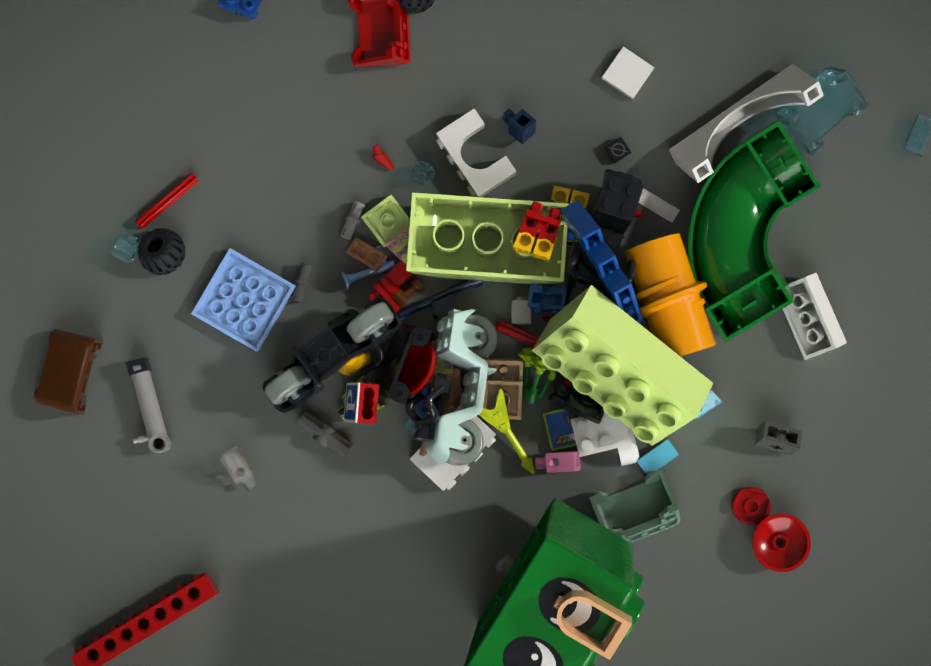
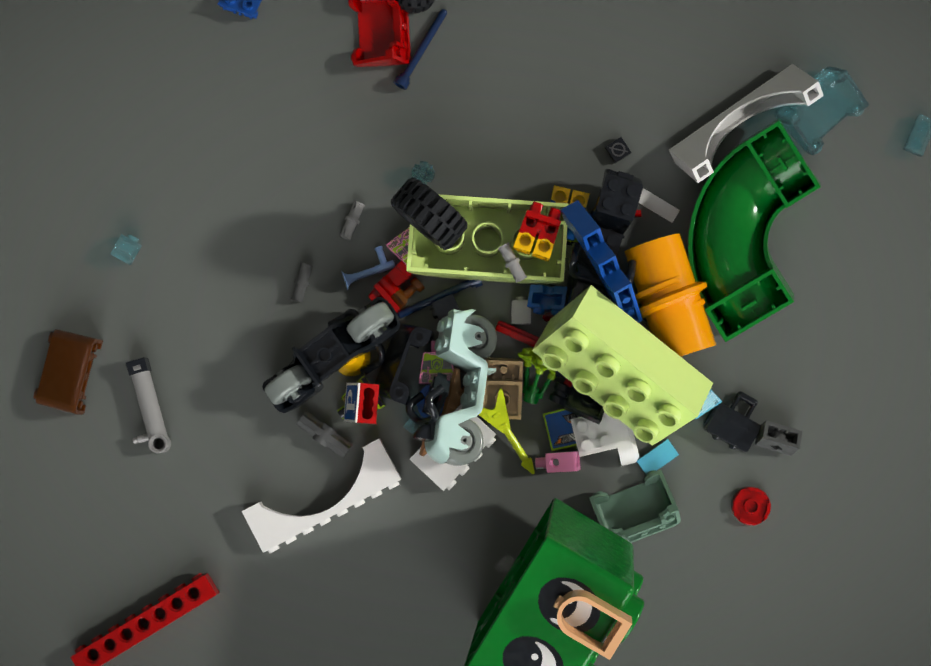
(161, 251): black wheel -> none
(166, 200): red axle -> none
(234, 459): clear torso -> none
(243, 300): light blue plate -> none
(275, 527): none -> white arch
(366, 254): nougat plate -> none
(382, 158): red bar -> none
(386, 220): yellowish green plate -> none
(403, 79): none -> dark blue piece
(418, 367): red dish -> none
(429, 213): none -> black tyre
(479, 180): white arch -> none
(512, 262): none -> light grey pin
(521, 125): dark blue brick -> none
(627, 73): white tile -> none
(731, 426): none -> black piece
(794, 545): red dish -> none
(813, 318): white slope -> none

